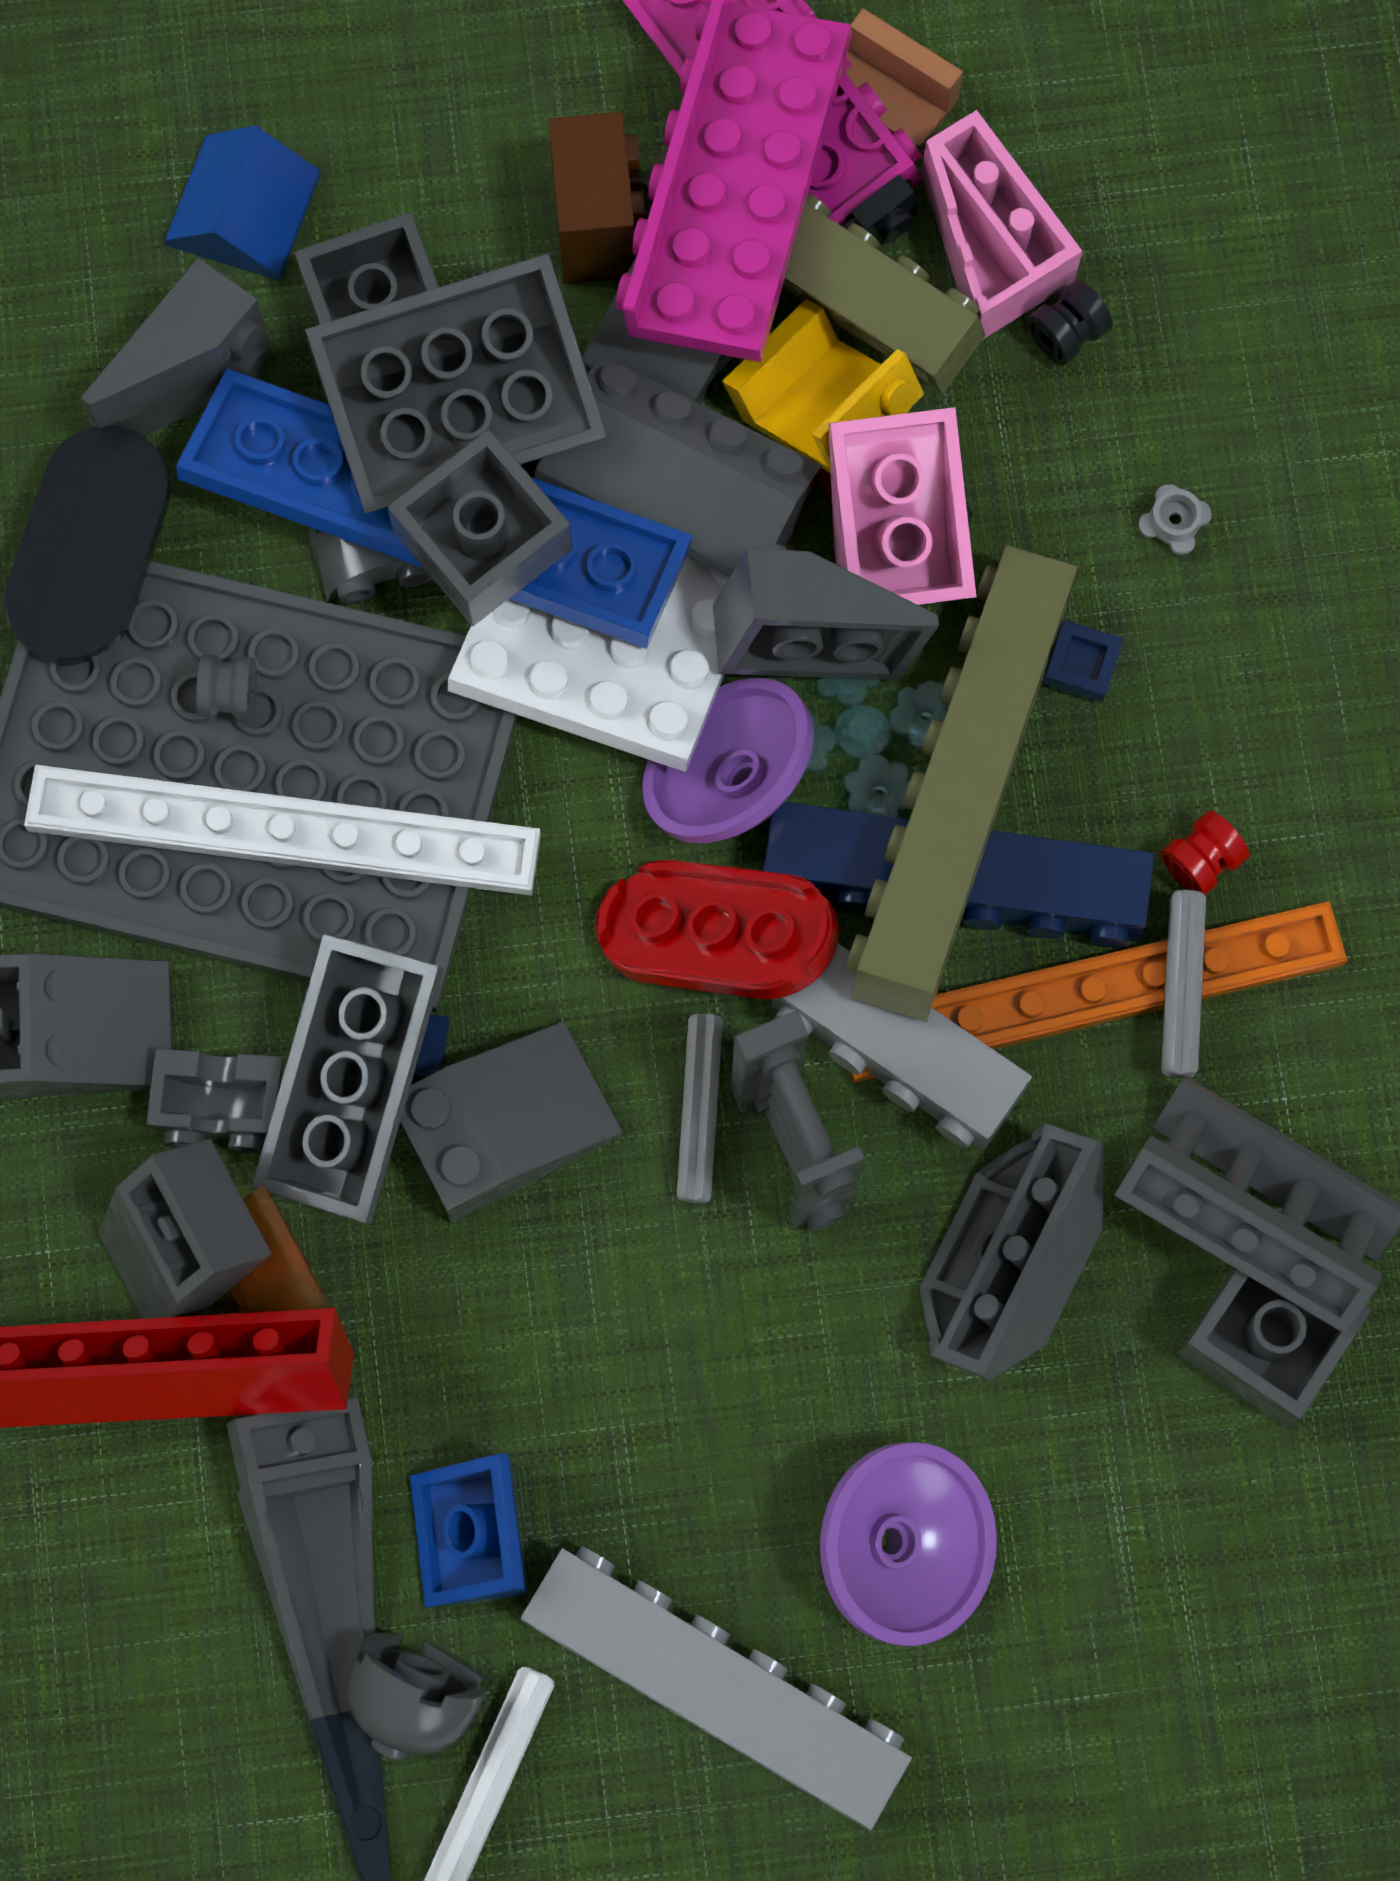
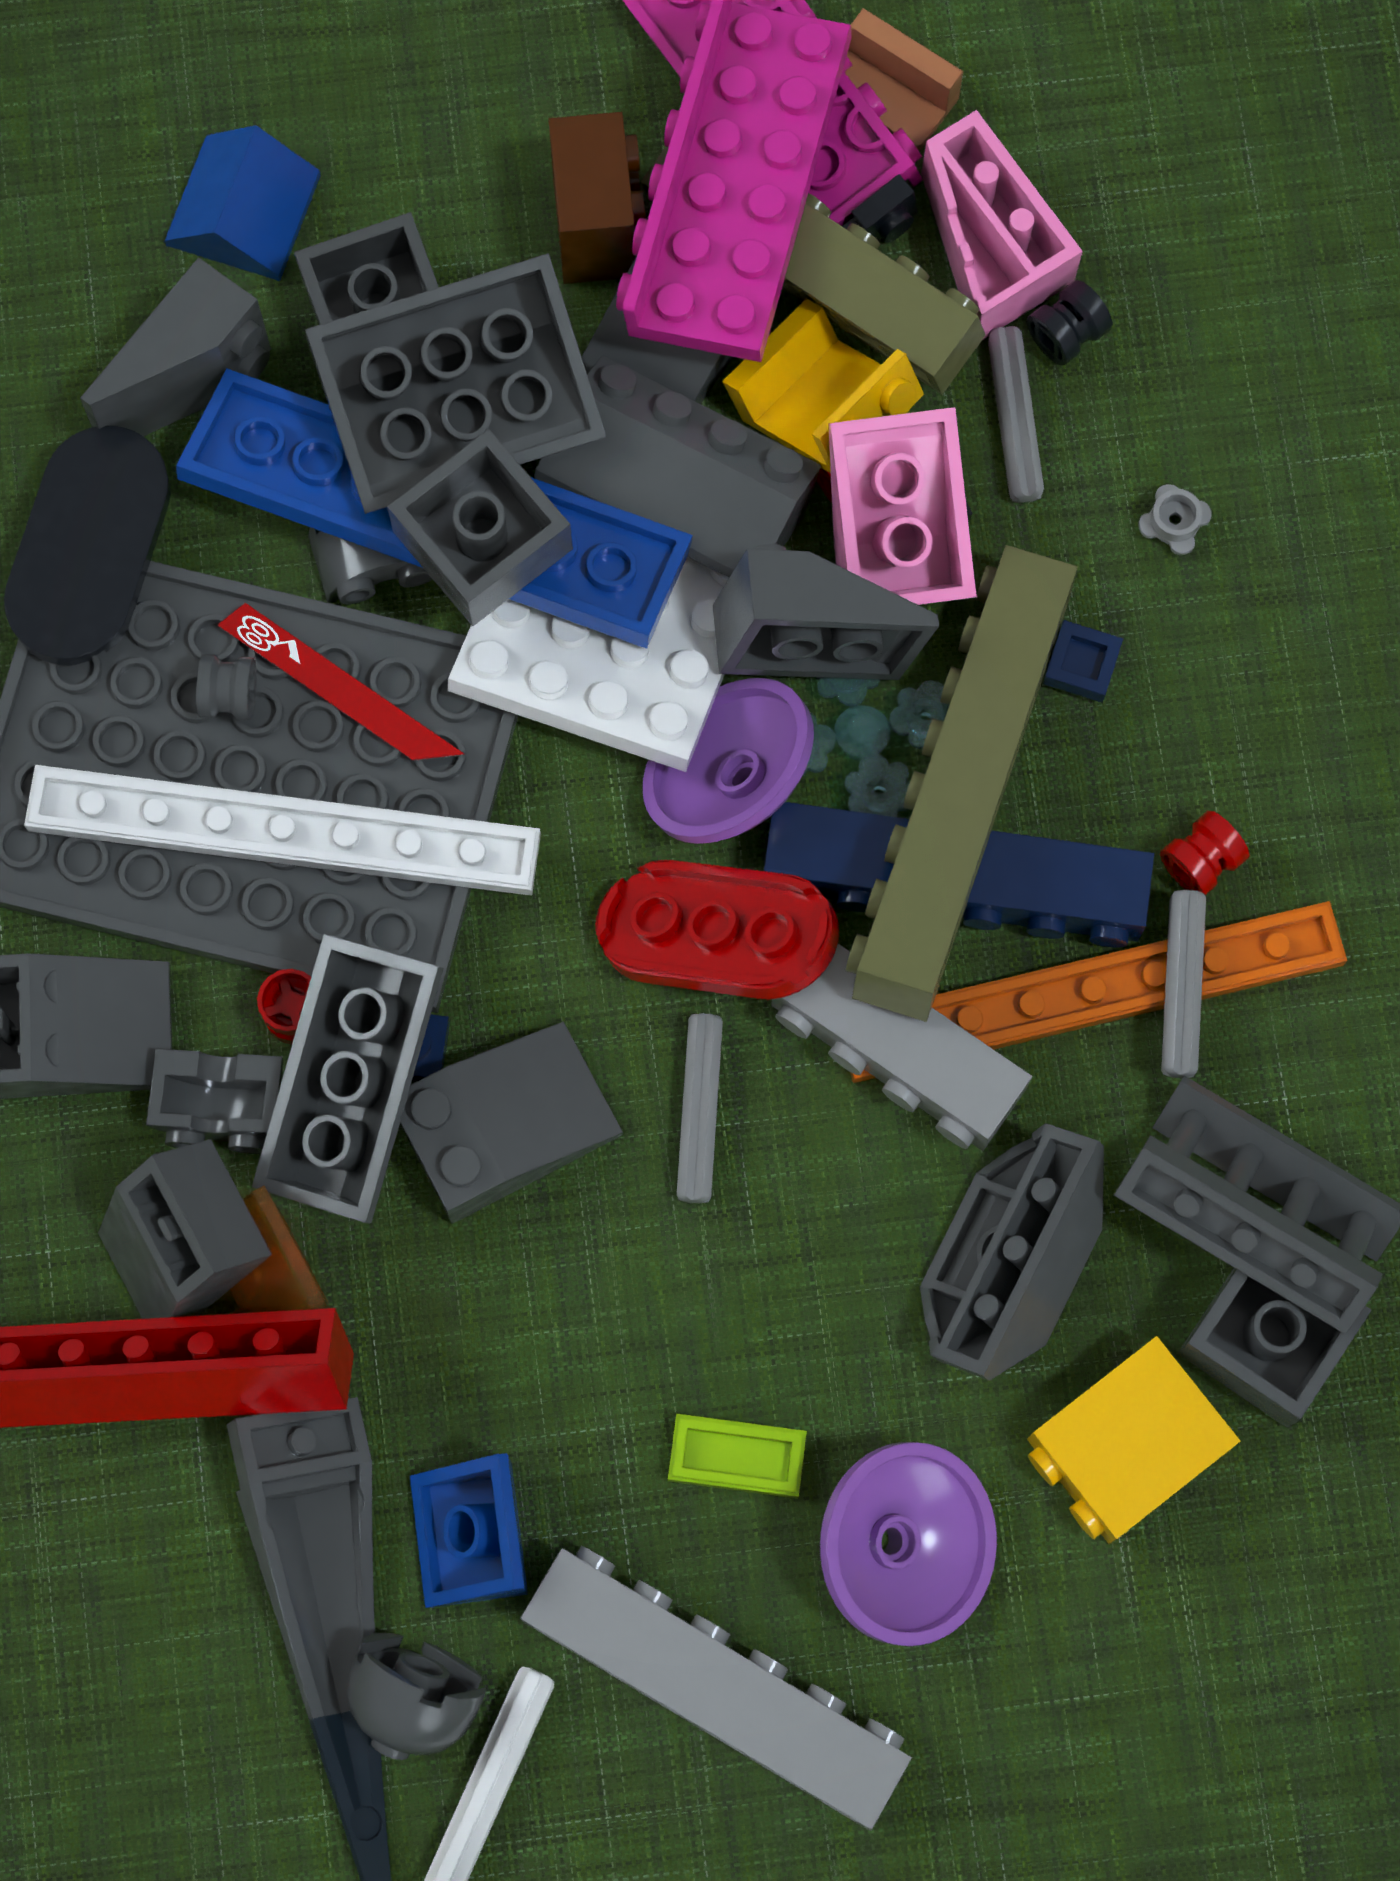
(283, 994): none -> red wheel
(335, 685): none -> red sticker
(737, 1456): none -> lime tile
(769, 1077): dark grey fence -> none
(1015, 414): none -> light grey axle
(1130, 1442): none -> yellow panel

